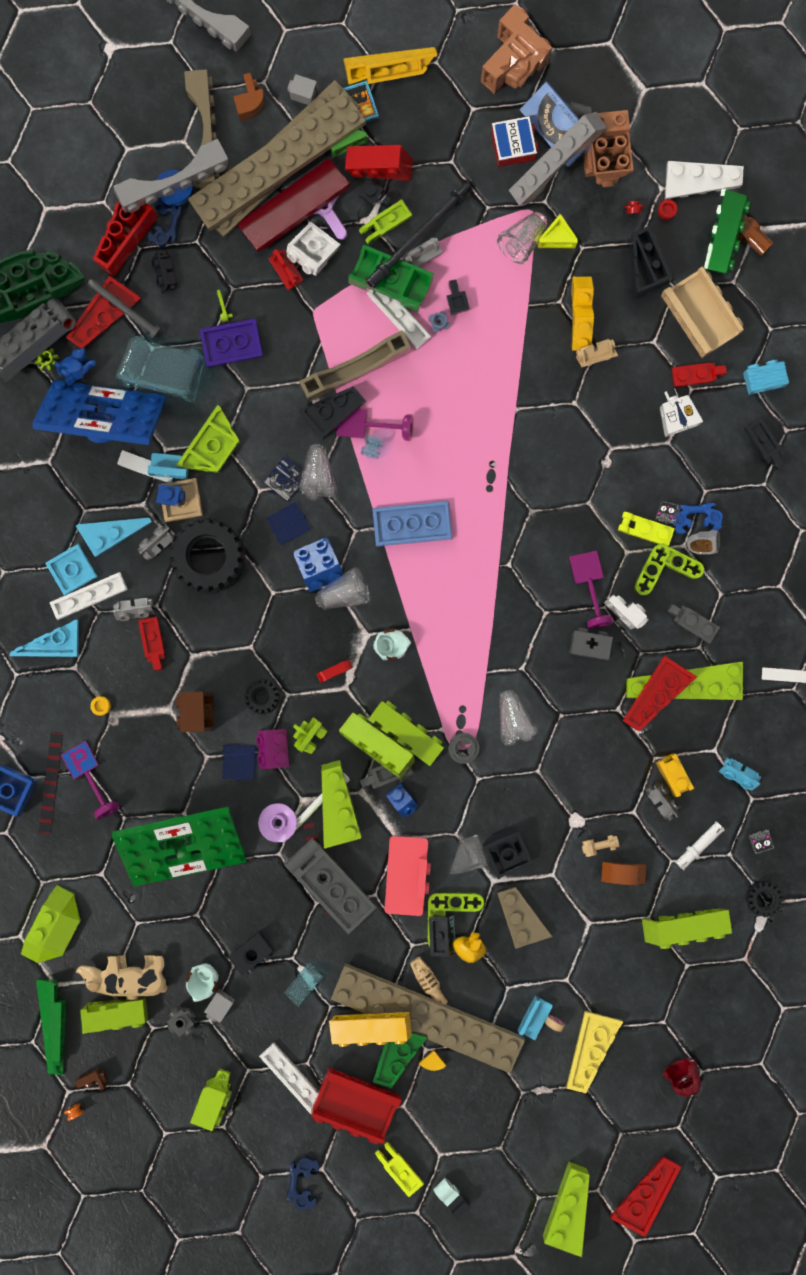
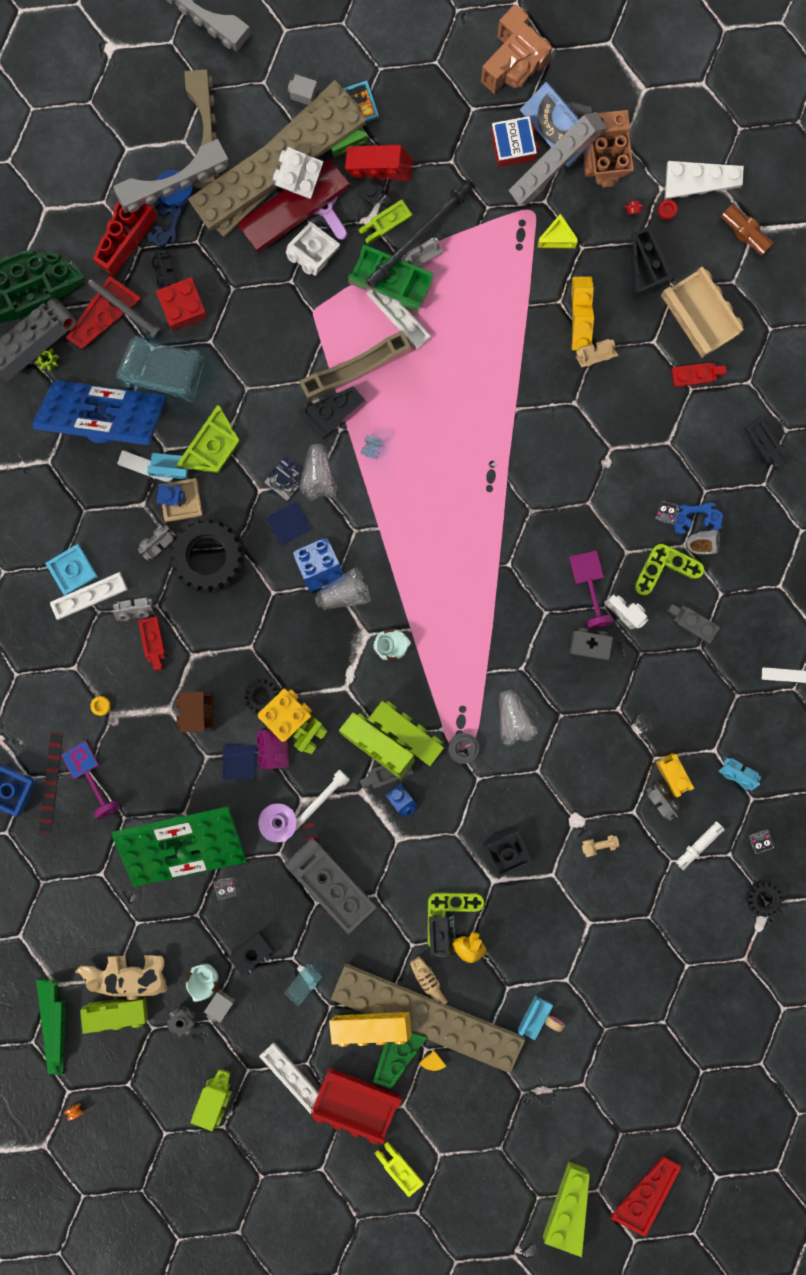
(52, 927): lime wedge -> none
(58, 643): medium azure wing -> none
(72, 366): blue animal -> none
(88, 1079): reddish brown bracket -> none
(105, 535): medium azure wing -> none
(181, 304): none -> red brick
(224, 317): lime piece -> none
(225, 888): none -> clear tile
(231, 343): dark purple plate -> none
(251, 103): dark orange brick -> none
(285, 269): red hinge -> none
(285, 714): none -> yellow bracket
(297, 172): none -> white plate
(302, 1199): dark blue helmet -> none
(334, 671): red beam -> none
(339, 816): lime wedge -> none
(356, 424): magenta piece -> none
(388, 65): yellow wedge -> none
(407, 876): coral bracket -> none
(412, 523): medium blue tile -> none
(438, 326): sand blue plate -> none
(452, 1198): leg -> none
(456, 300): black plate -> none
(468, 856): clear slope -> none
(521, 919): dark tan wing -> none
(522, 237): clear cone -> none
(592, 1044): light yellow wing -> none
(623, 873): dark orange brick -> none
(646, 529): neon yellow plate -> none
(661, 688): red wing -> none
(678, 413): white torso -> none
(684, 1076): dark red hair -> none
(687, 927): lime wedge -> none
(712, 682): lime wing -> none
(727, 232): green wedge -> none
(765, 377): medium azure brick -> none

